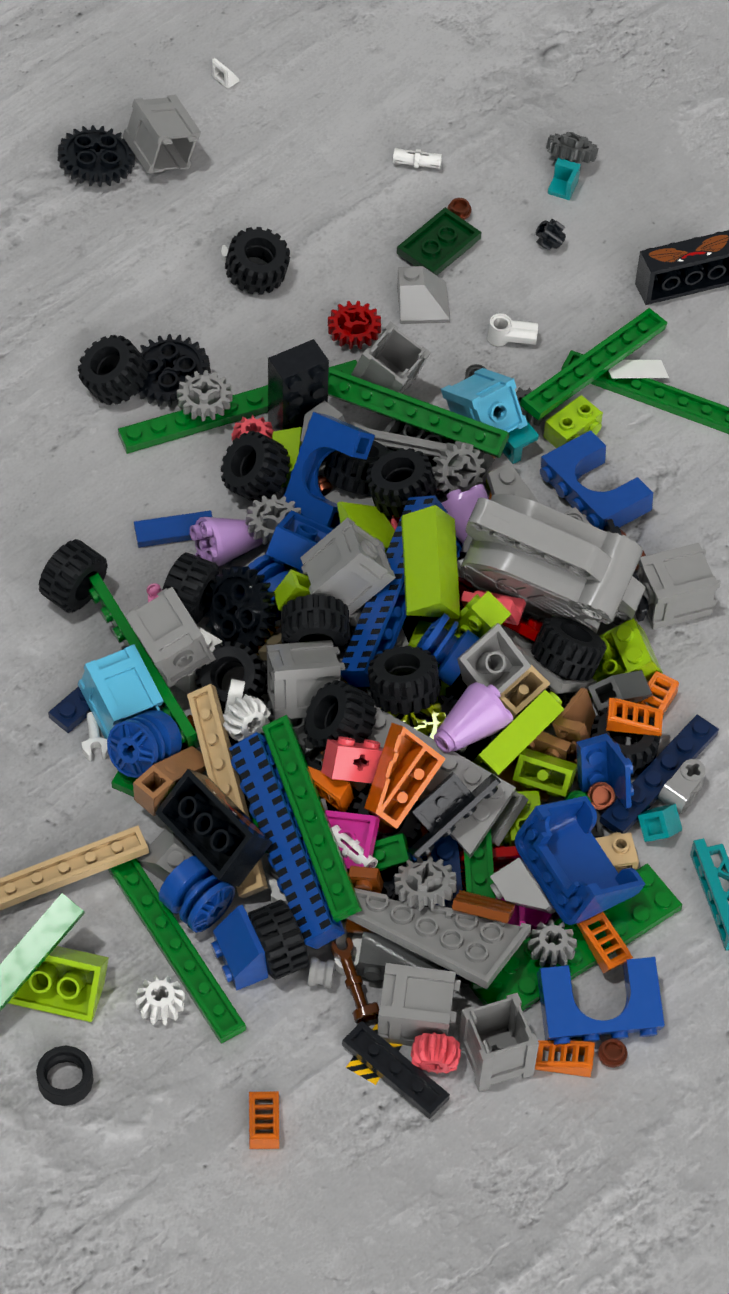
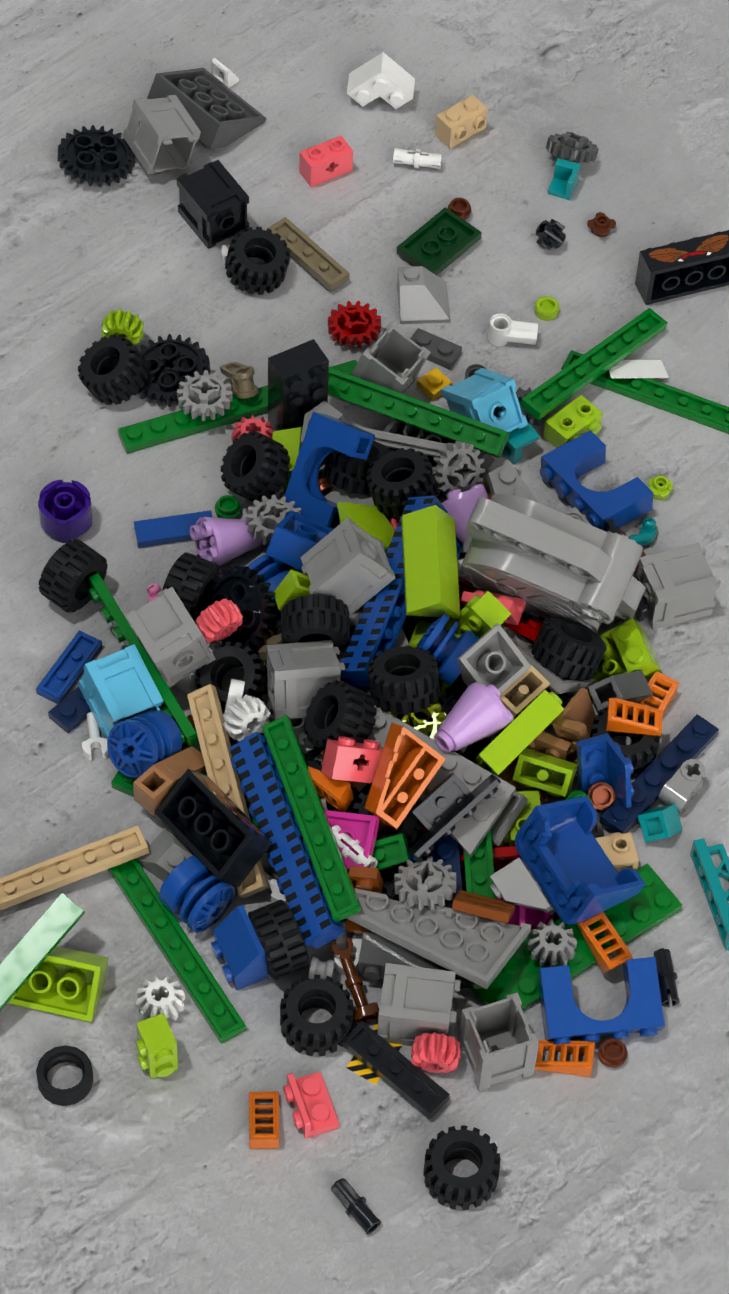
(65, 510): none -> dark purple brick
(69, 667): none -> blue tile
(123, 324): none -> lime gear
(156, 1046): none -> lime brick
(210, 103): none -> dark grey slope
(212, 203): none -> black container
(219, 620): none -> coral gear
(227, 507): none -> green plate
(240, 379): none -> dark tan piece
(310, 255): none -> dark tan plate
(311, 1104): none -> coral bracket
(316, 994): none -> black tyre
(326, 161): none -> coral brick
(355, 1205): none -> black axle
(381, 78): none -> white brick
(432, 383): none -> yellow plate
(442, 351): none -> dark grey plate
(461, 121): none -> tan brick
(465, 1145): none -> black tyre
(546, 308): none -> lime tile
(601, 225): none -> copper plate
(647, 532): none -> teal arm
(662, 491): none -> lime plate
(666, 977): none -> black axle

